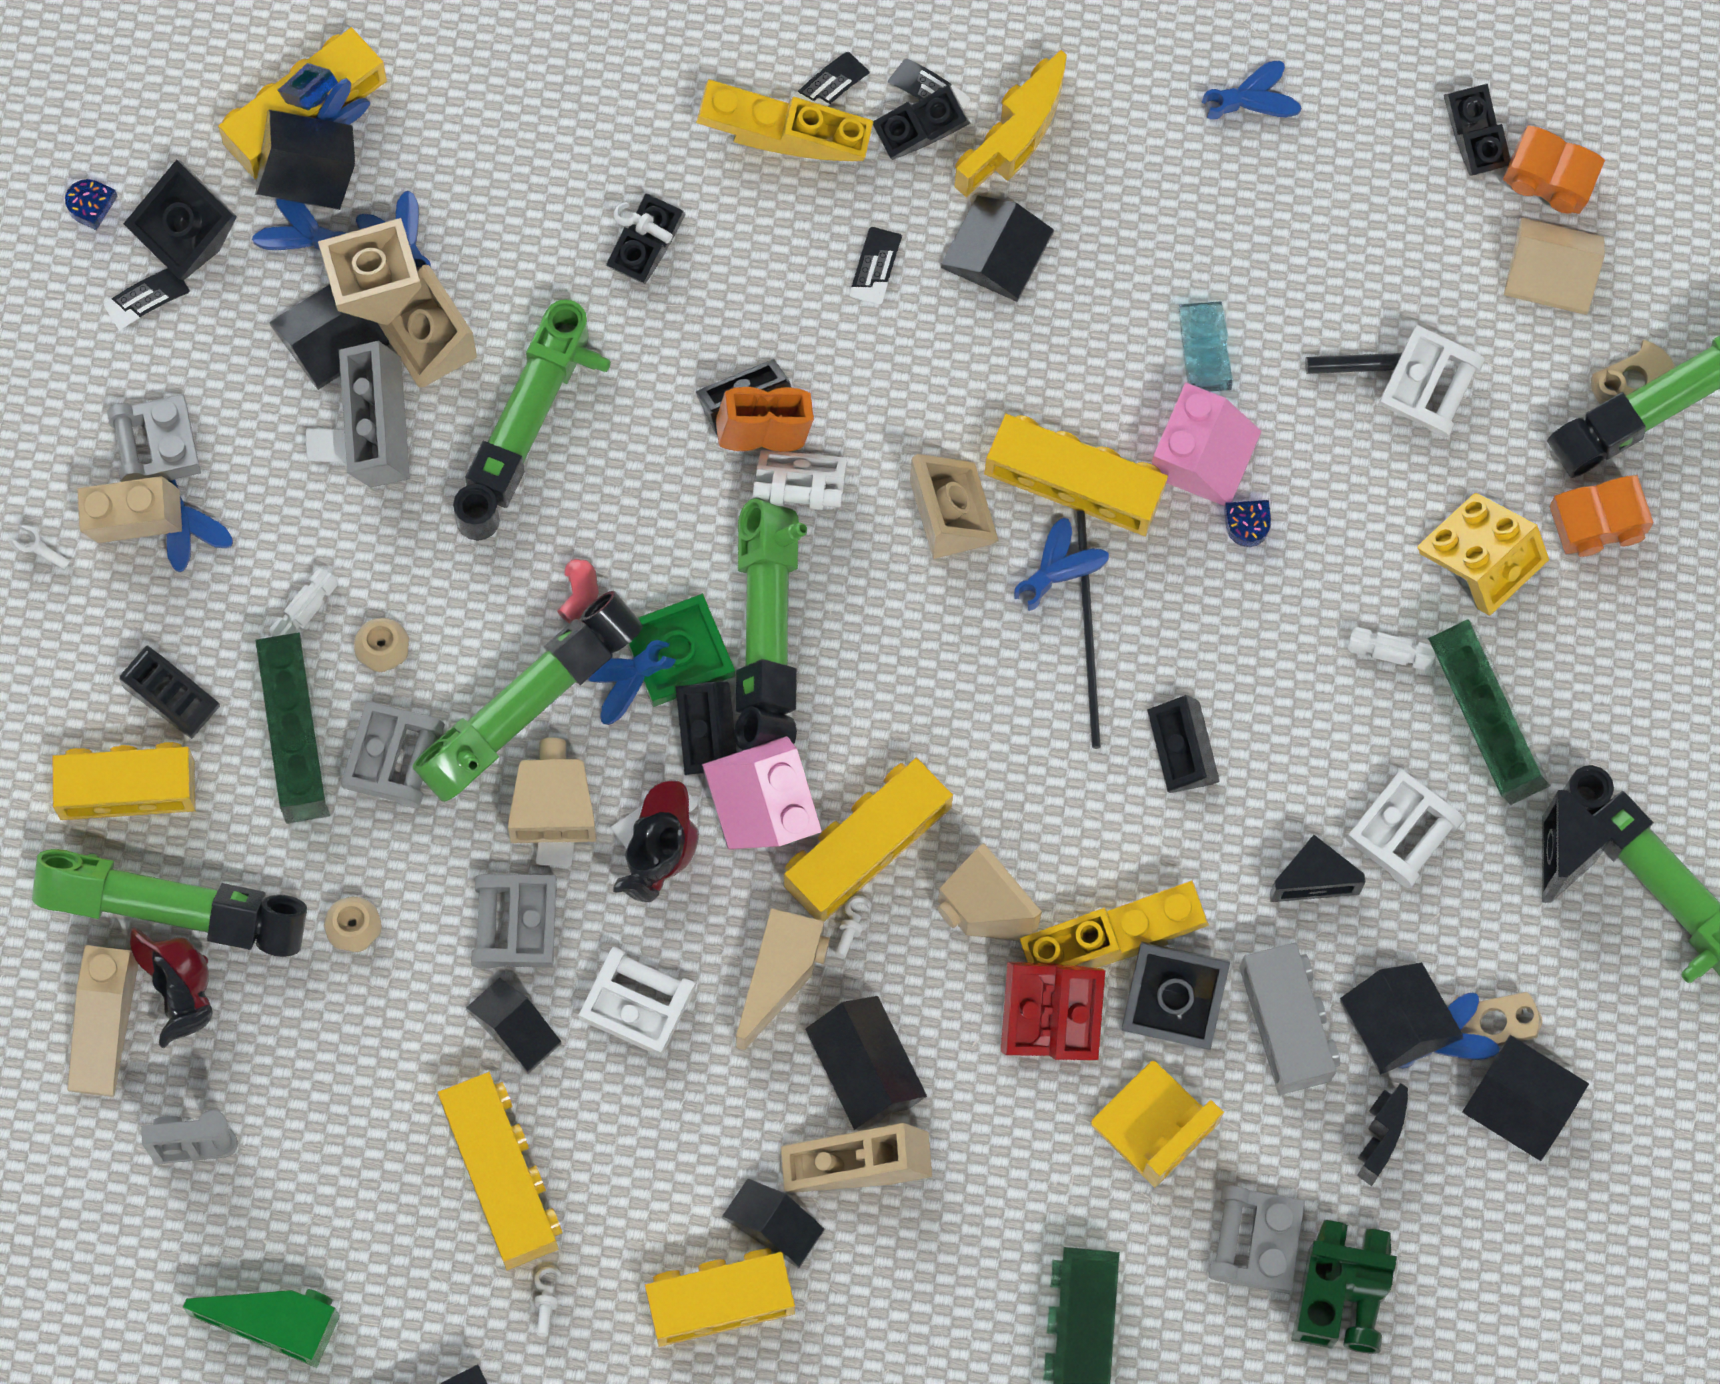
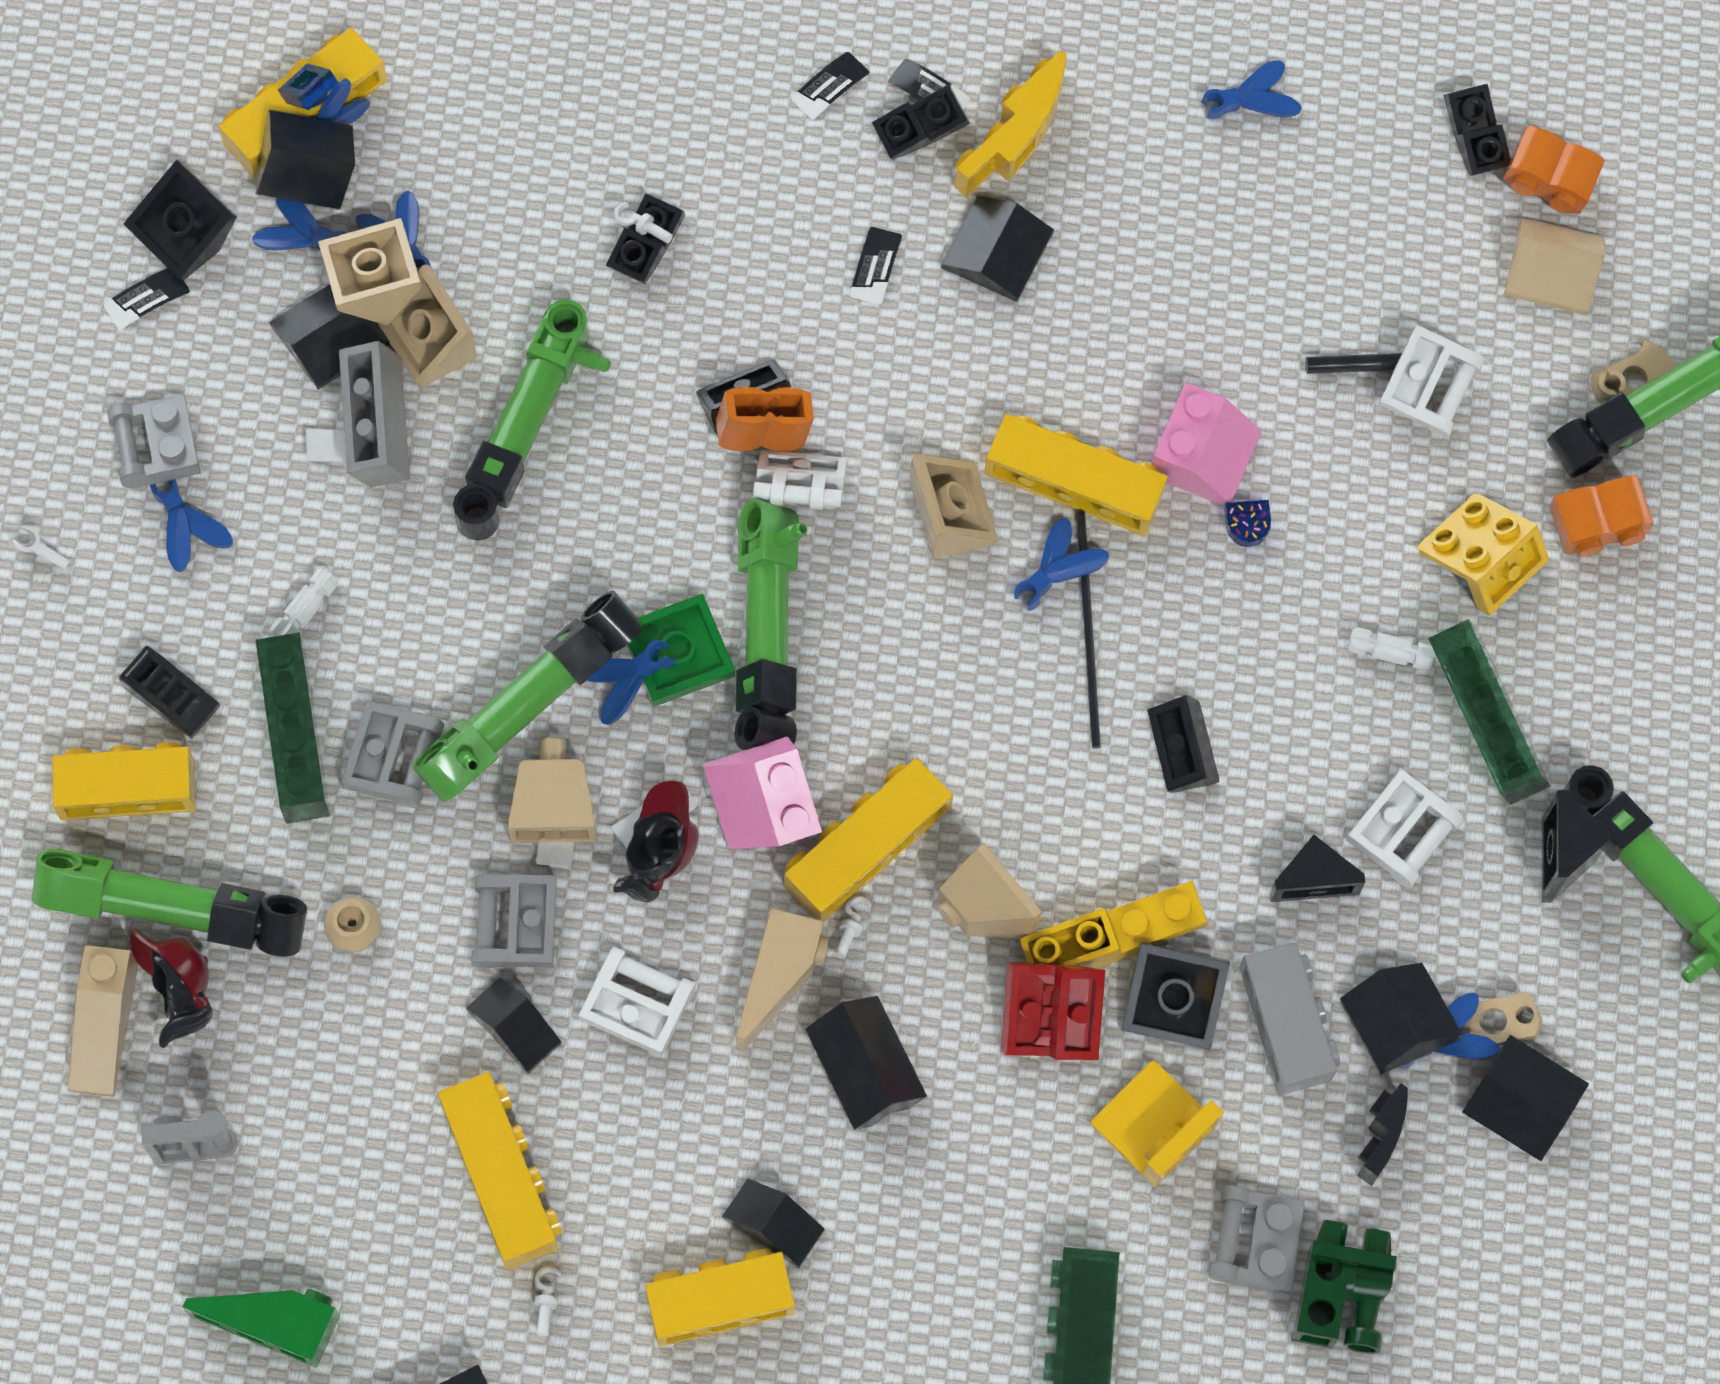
(89, 202): clear blue tile -> none
(129, 509): tan brick -> none
(381, 657): tan plate -> none
(584, 589): coral arm -> none
(705, 724): black slope -> none
(784, 127): yellow slope -> none
(858, 1159): tan slope -> none
(1205, 346): clear light blue slope -> none

